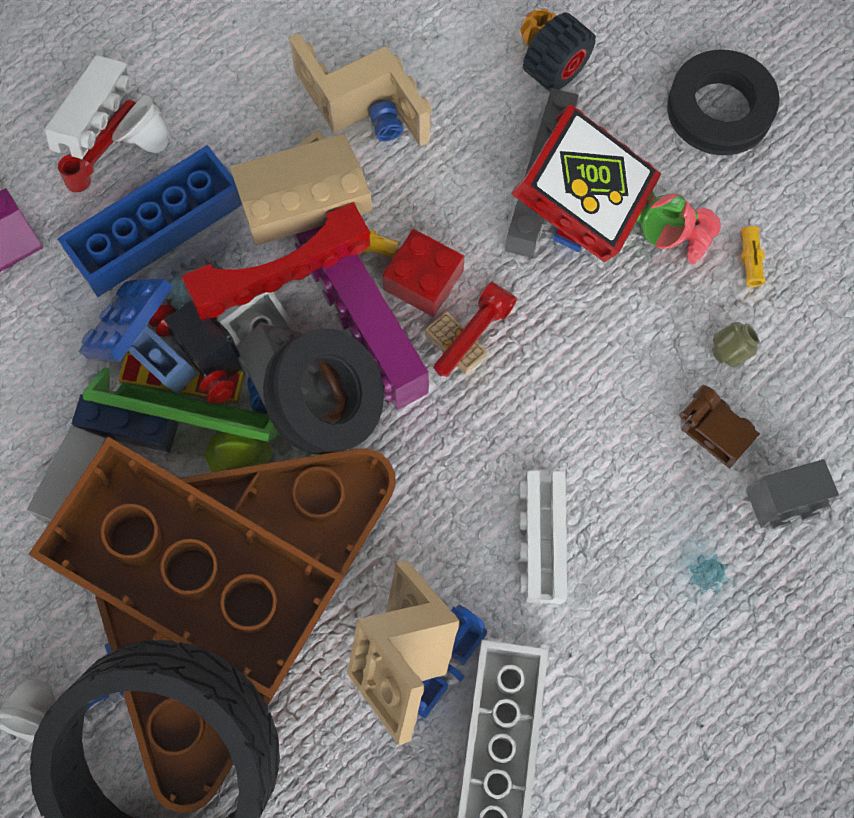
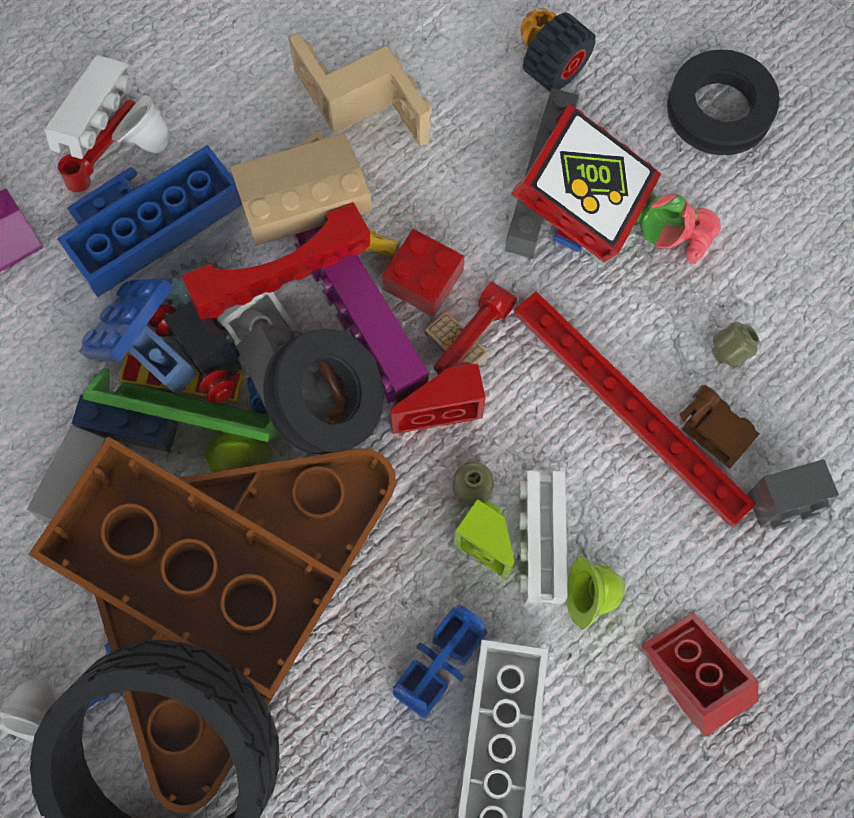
(103, 196): none -> blue hinge
(386, 124): blue wheel -> none
(401, 650): tan bracket -> none
(446, 399): none -> red slope
(467, 492): none -> olive head
(486, 538): none -> lime slope
(592, 591): none -> lime piece
(635, 409): none -> red plate
(701, 673): none -> red slope
(709, 582): clear light blue gear -> none
(752, 256): yellow pin -> none

